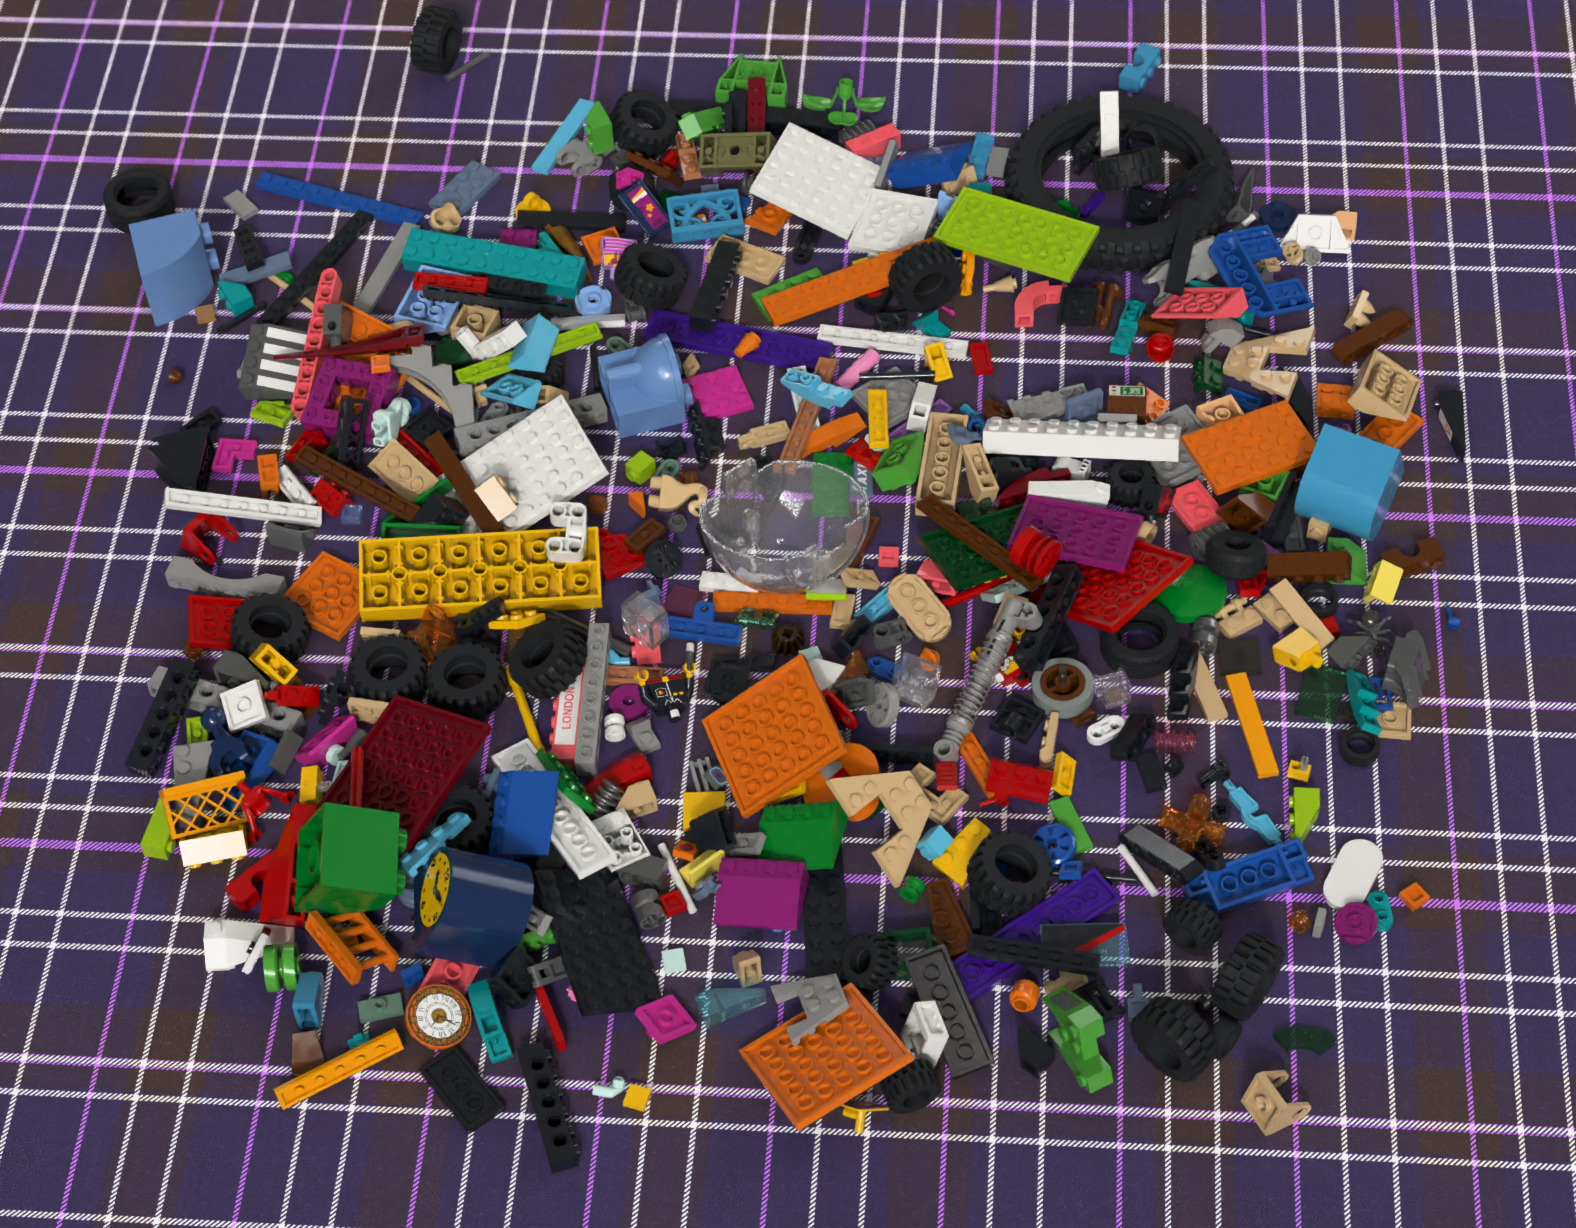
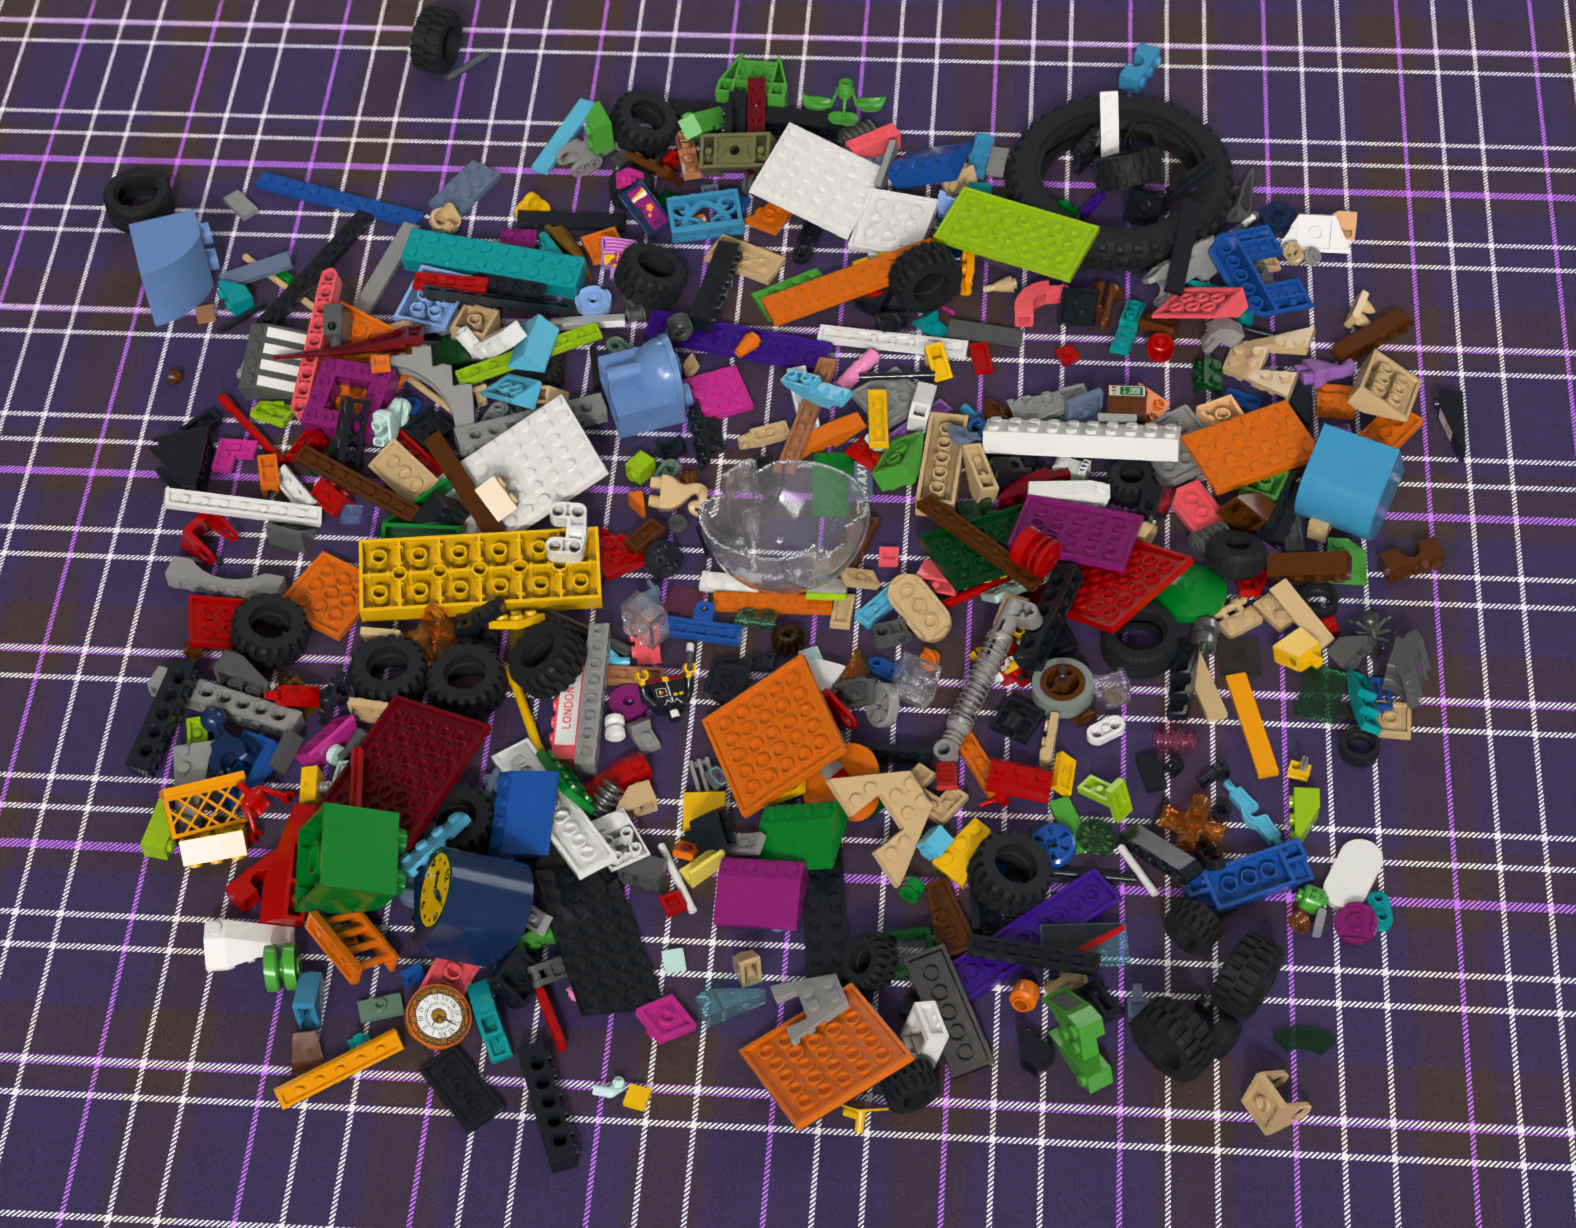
(231, 407): none -> red piece
(244, 706): white plate -> none
(249, 247): black plate -> none
(255, 949): plate -> none
(273, 664): yellow brick -> none
(597, 504): clear orange tile -> none
(648, 909): flat silver wheel -> none
(679, 327): none -> dark grey hair
(705, 887): sand blue plate -> none
(852, 636): black brick -> none
(985, 333): none -> dark grey tile
(1067, 355): none -> red plate
(1071, 870): blue tile -> none
(1097, 837): none -> clear green tile
(1110, 795): none -> lime bracket
(1133, 737): black beam -> none
(1165, 800): none -> black hinge
(1311, 898): none -> bright green head
(1319, 372): none -> medium lavender hips
(1383, 582): light yellow panel -> none
(1414, 896): orange plate -> none
(1453, 622): blue hand -> none

